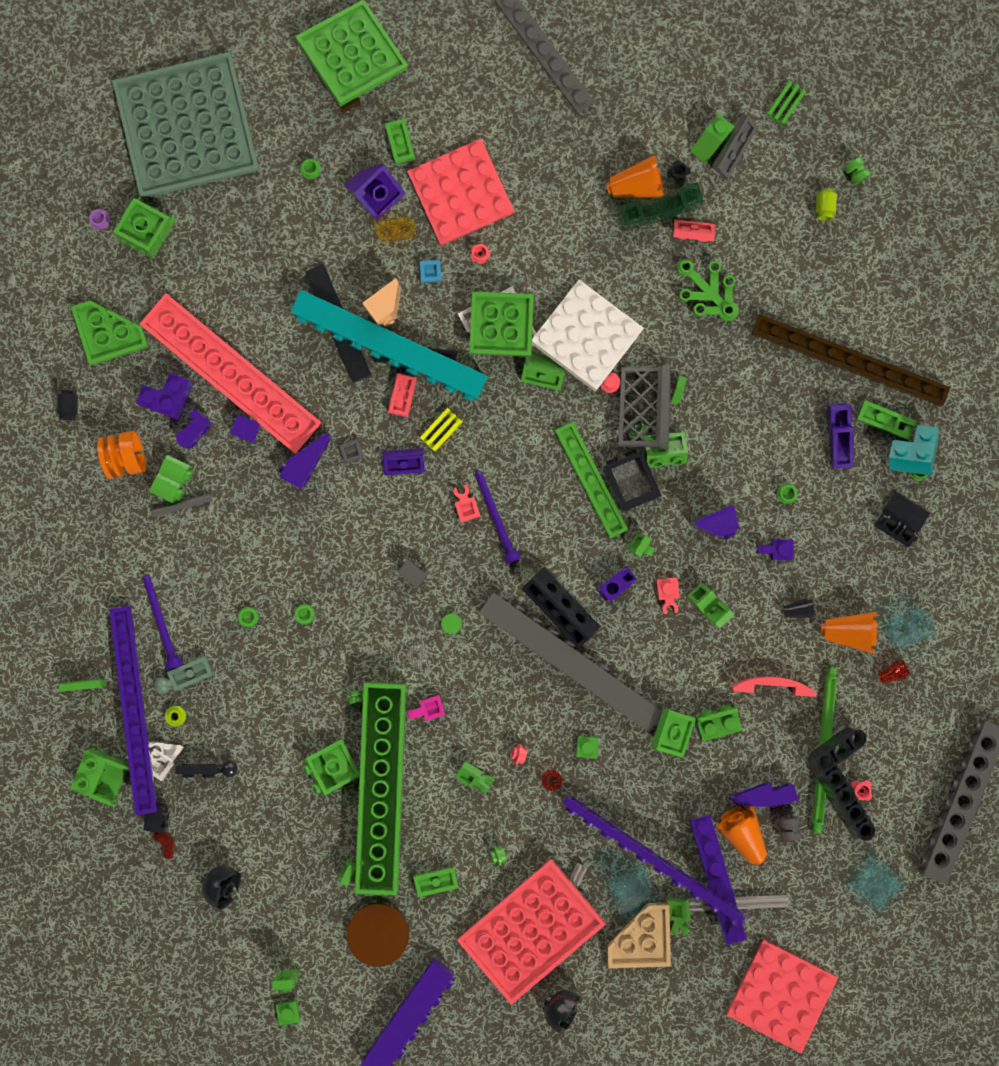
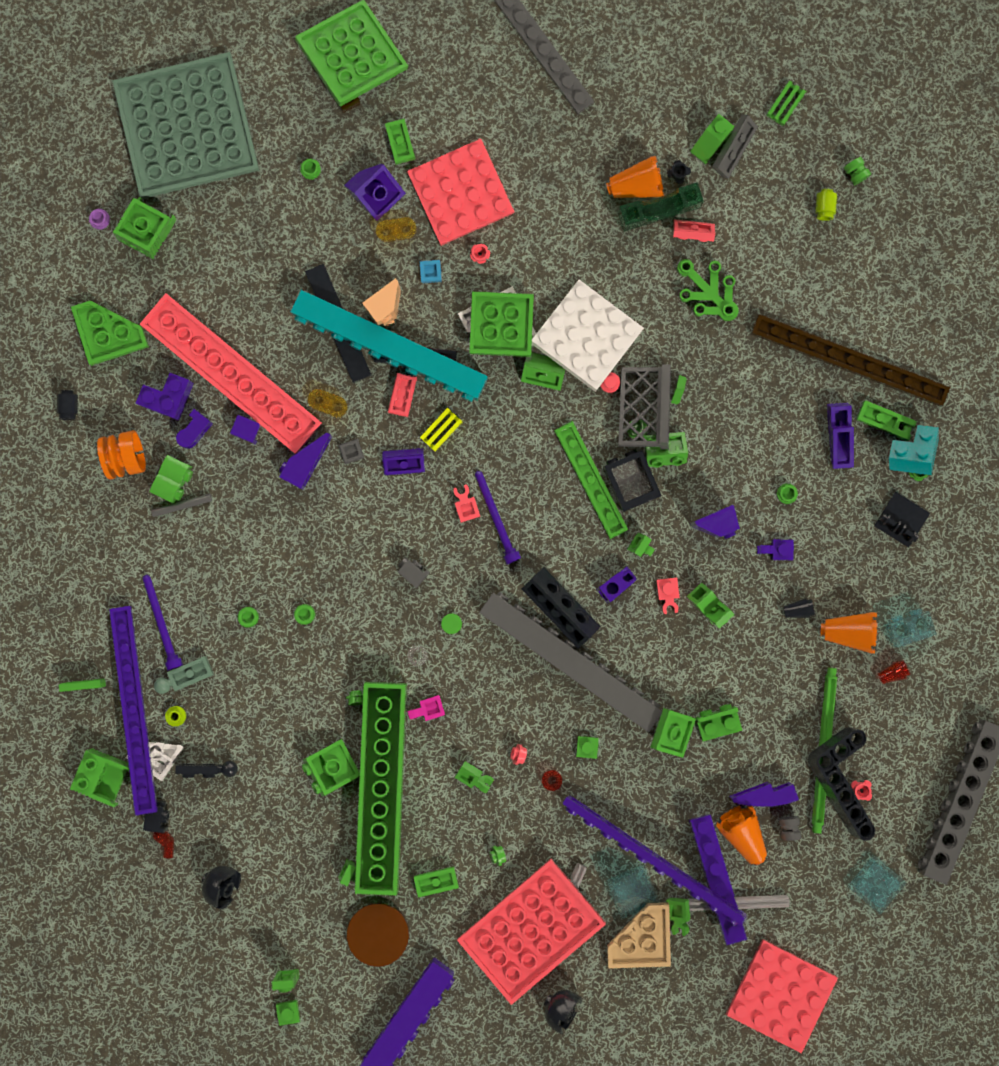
(328, 403): none -> clear yellow plate
(748, 685): coral slope -> none

